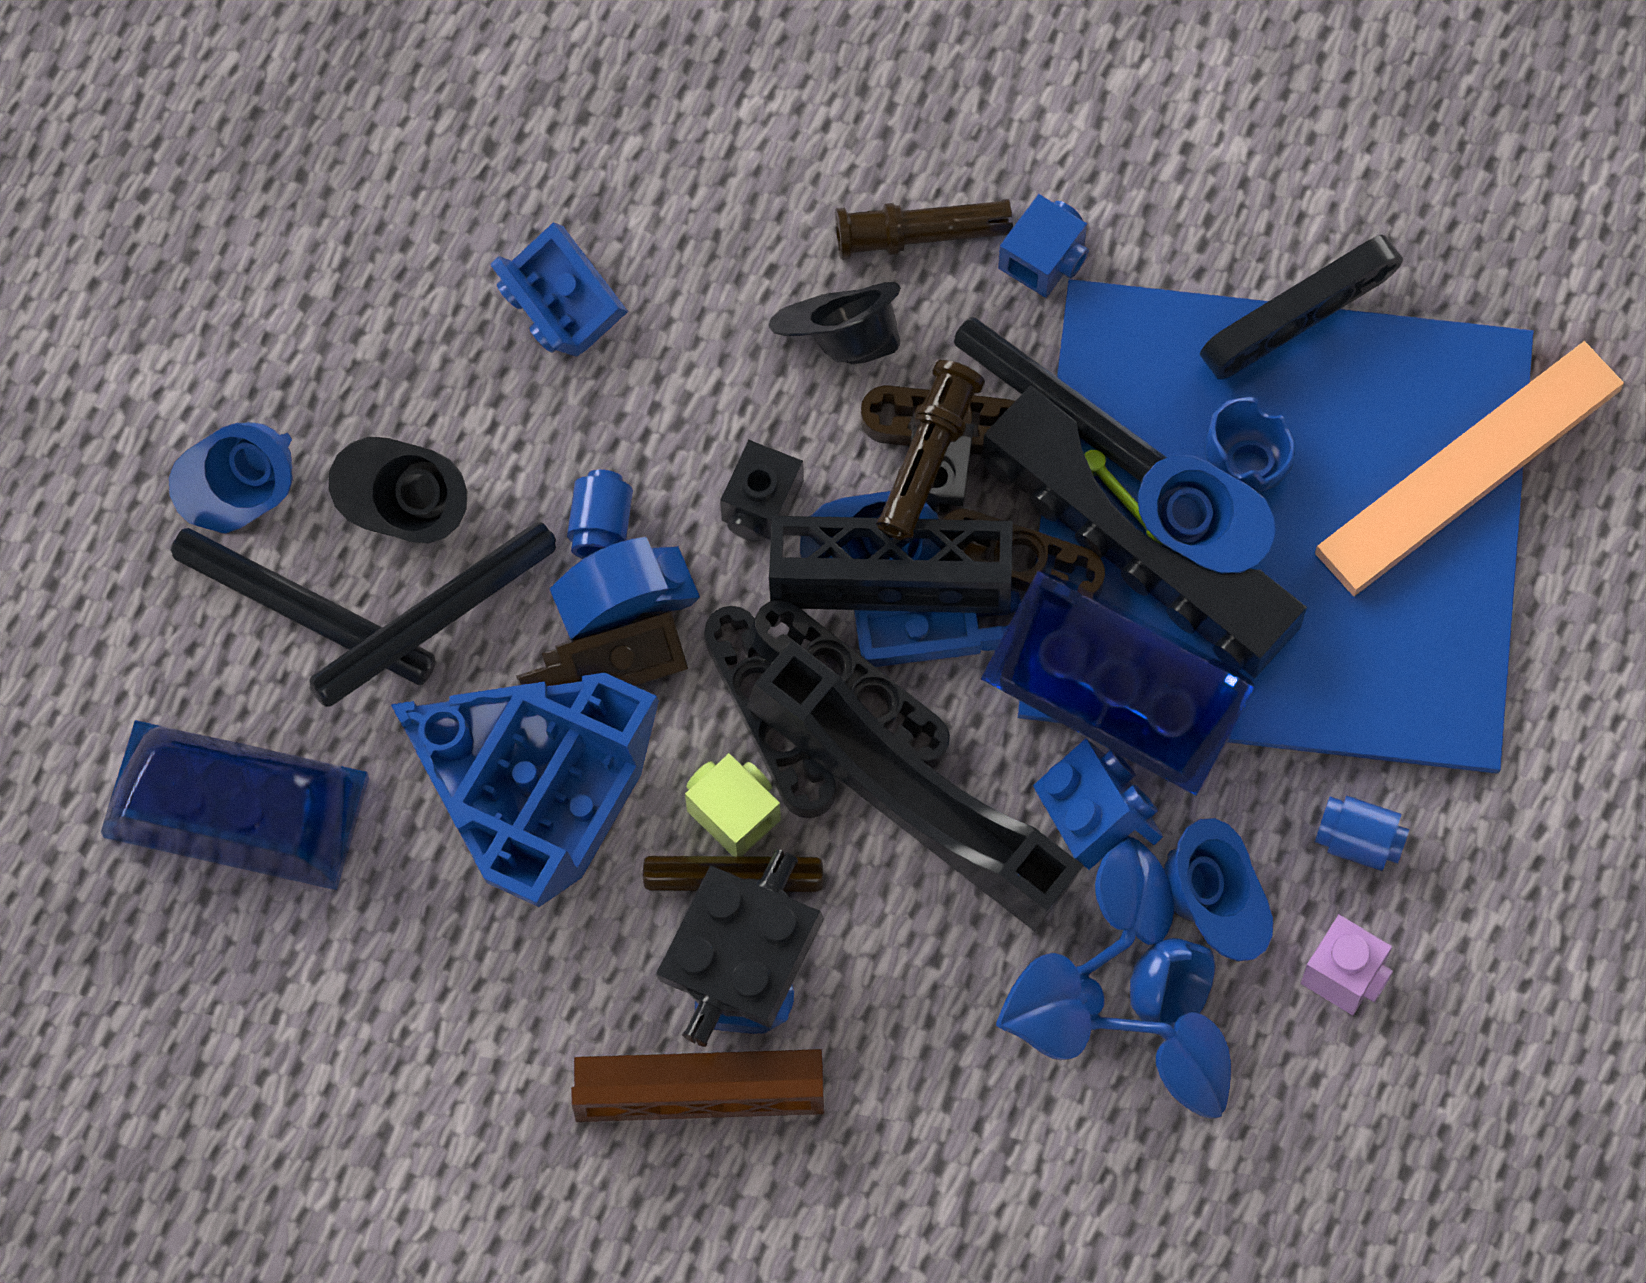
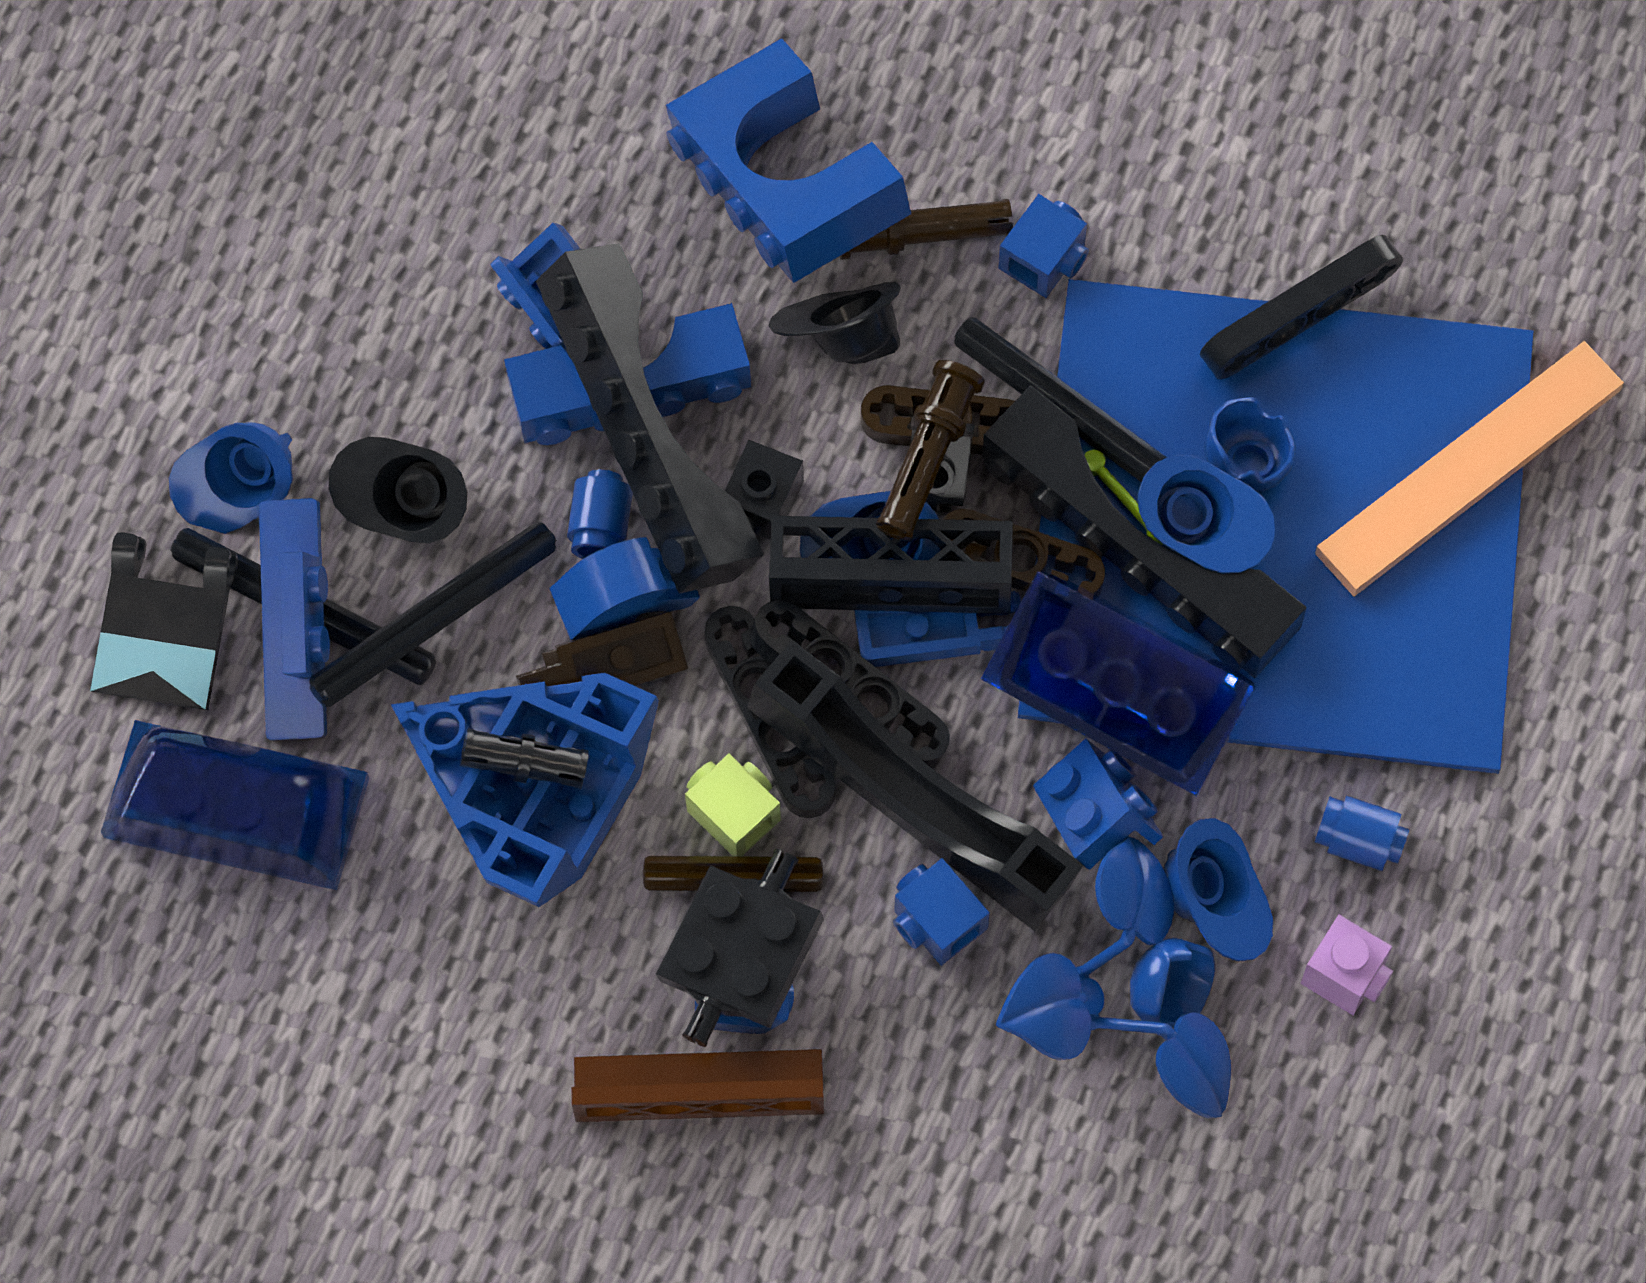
(159, 635): none -> black flag
(292, 617): none -> blue bracket
(524, 758): none -> black pin
(692, 519): none -> black arch
(699, 363): none -> blue arch
(793, 221): none -> blue arch
(938, 911): none -> blue brick

